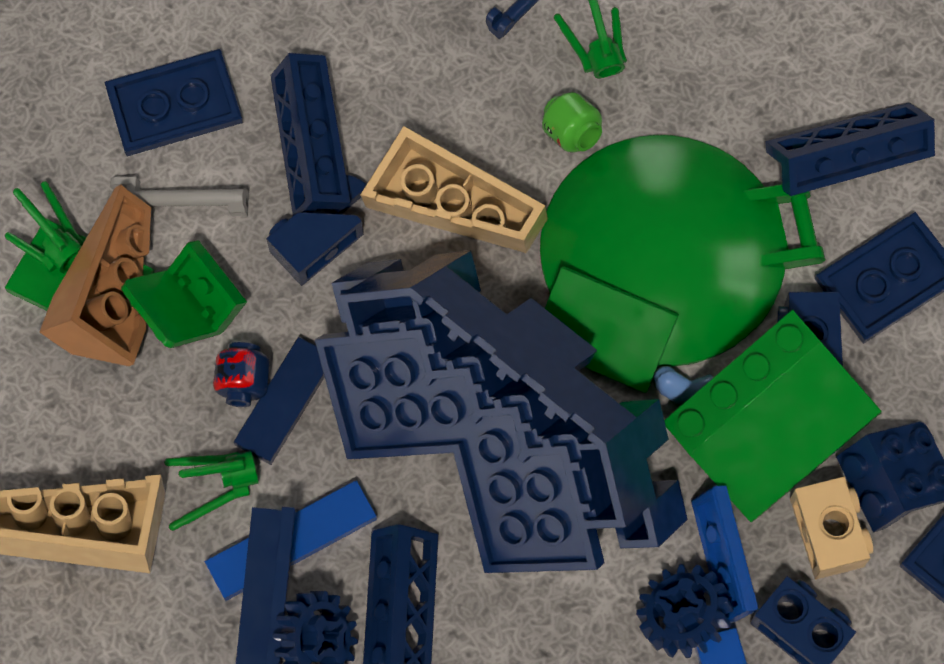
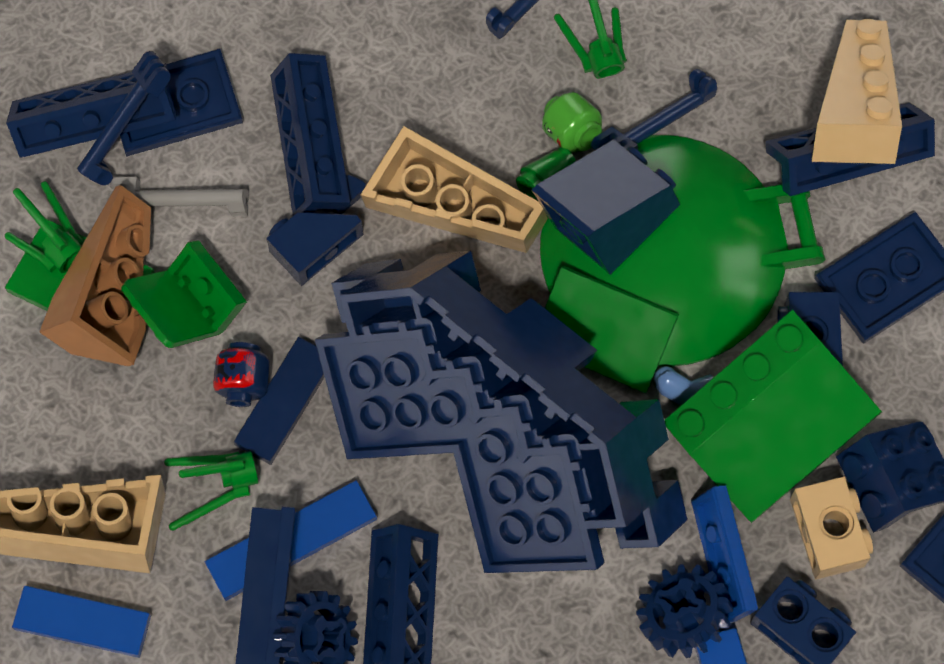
(80, 114): none -> dark blue fence
(81, 621): none -> blue tile
(151, 79): none -> dark blue hinge
(542, 169): none -> green cone
(608, 203): none -> dark blue slope
(702, 89): none -> dark blue hinge
(861, 102): none -> tan wedge

